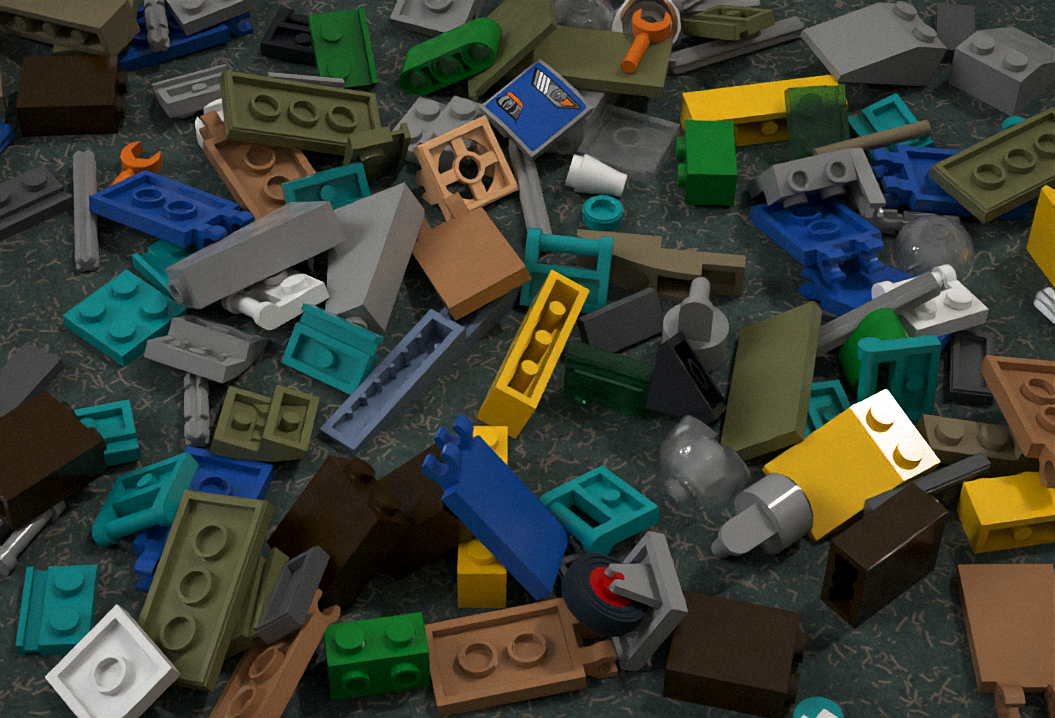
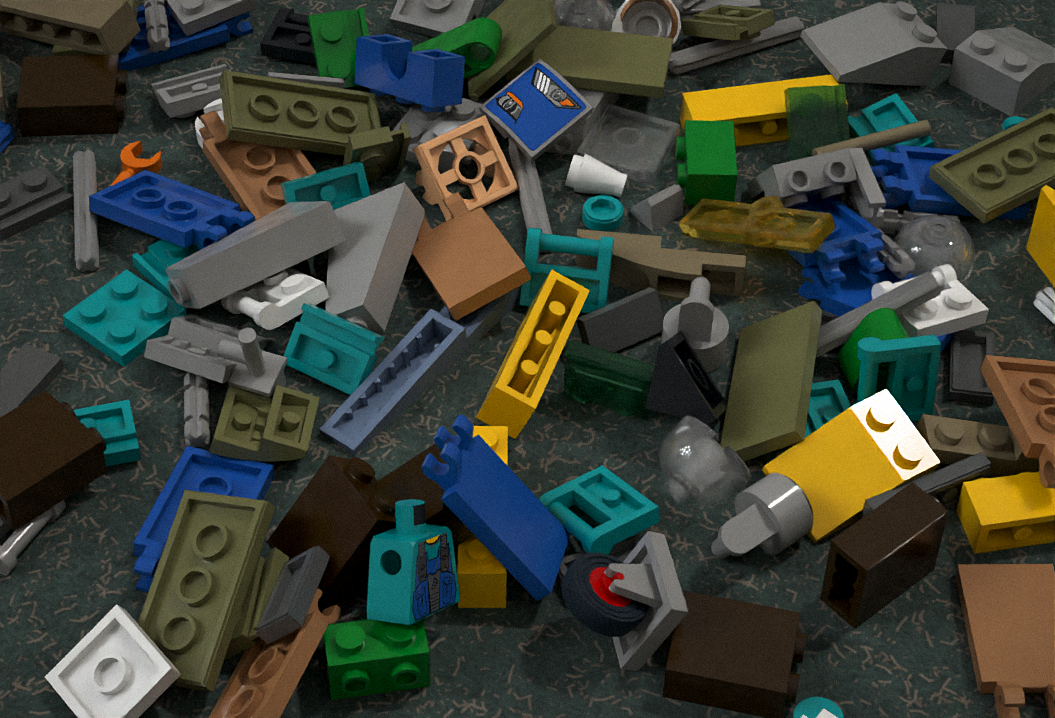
(56, 609): teal plate -> none
(144, 499): teal plate -> none
(256, 369): none -> light grey arm
(411, 568): none -> teal torso
(414, 77): none -> blue arch
(513, 656): medium nougat tile -> none
(644, 35): orange piece -> none
(659, 208): none -> light grey slope
(758, 224): none -> clear yellow hinge
(895, 258): none -> light grey axle

